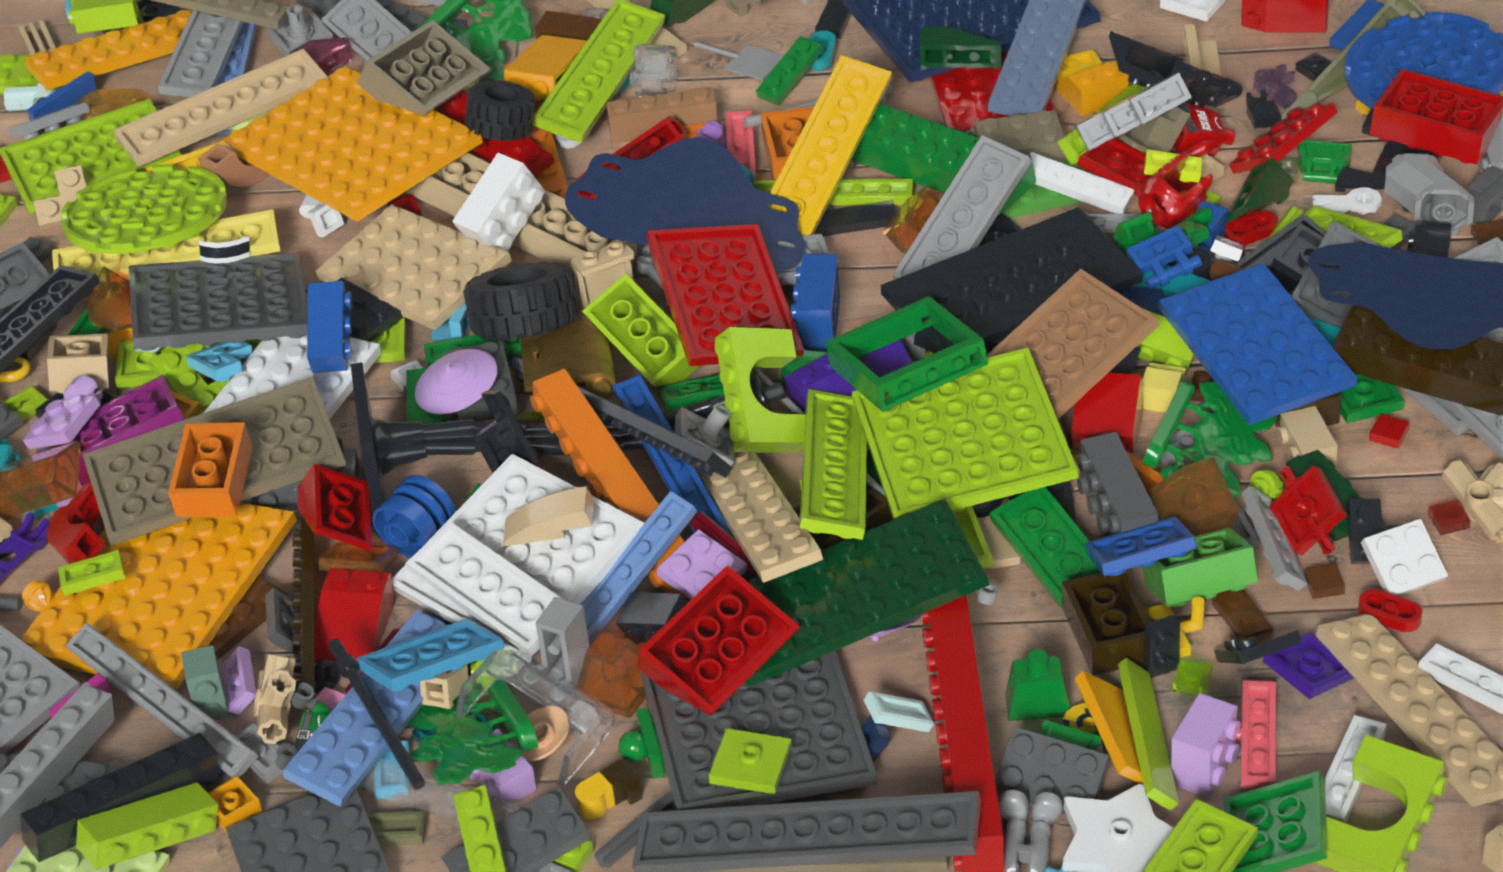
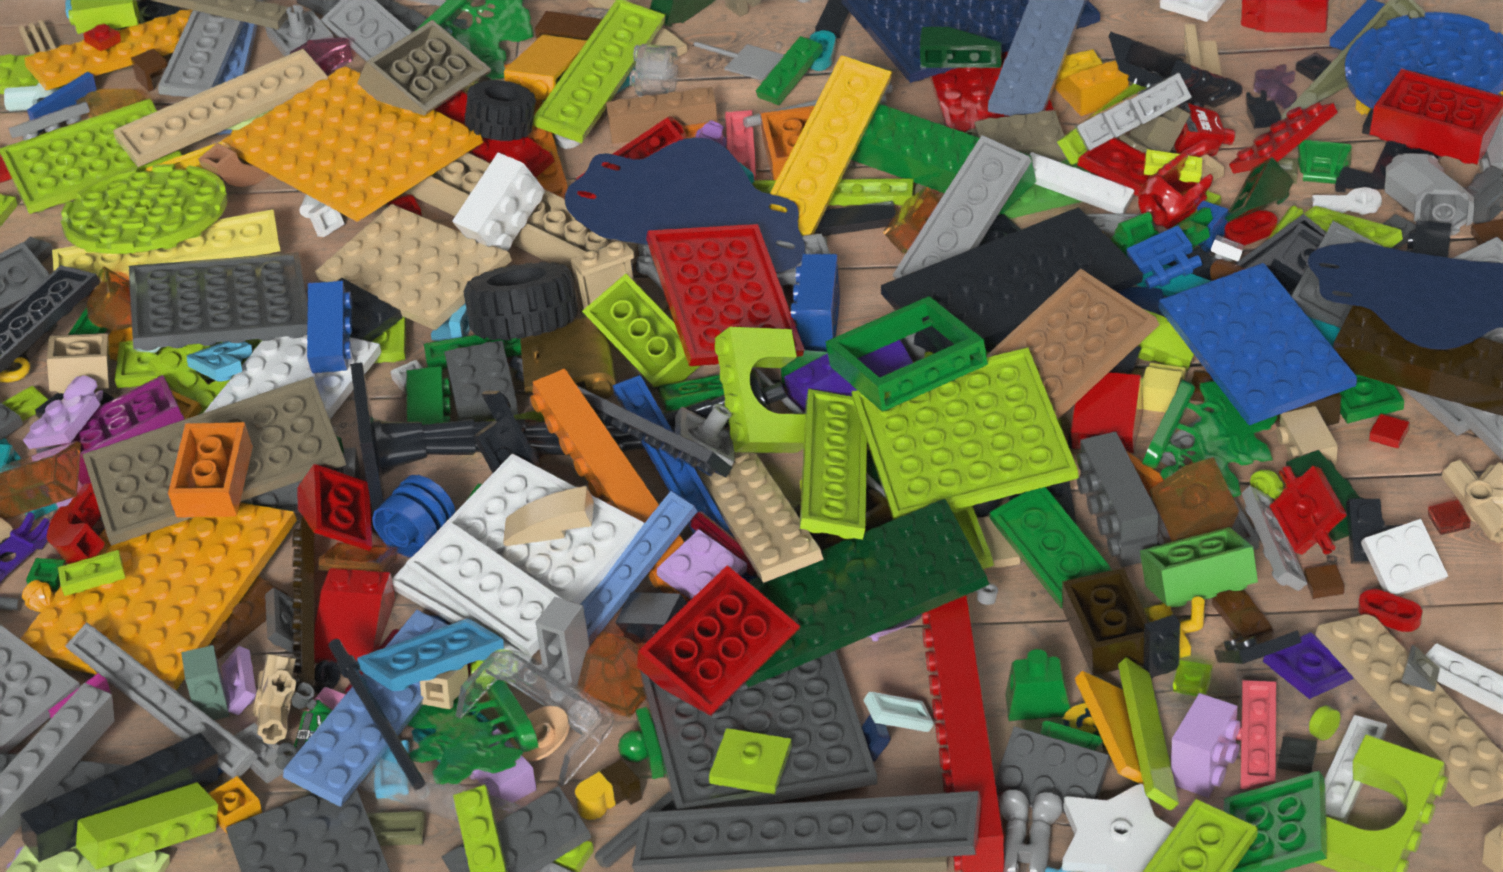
(46, 571): none -> green plate
(49, 209): tan plate -> none
(102, 37): none -> red plate
(147, 66): none -> reddish brown panel
(224, 251): sticker -> none
(455, 381): lavender hat -> none
(1140, 546): blue plate -> none
(1297, 754): none -> pearl dark grey tile
(1324, 722): none -> lime tile
(1420, 670): none -> dark grey slope

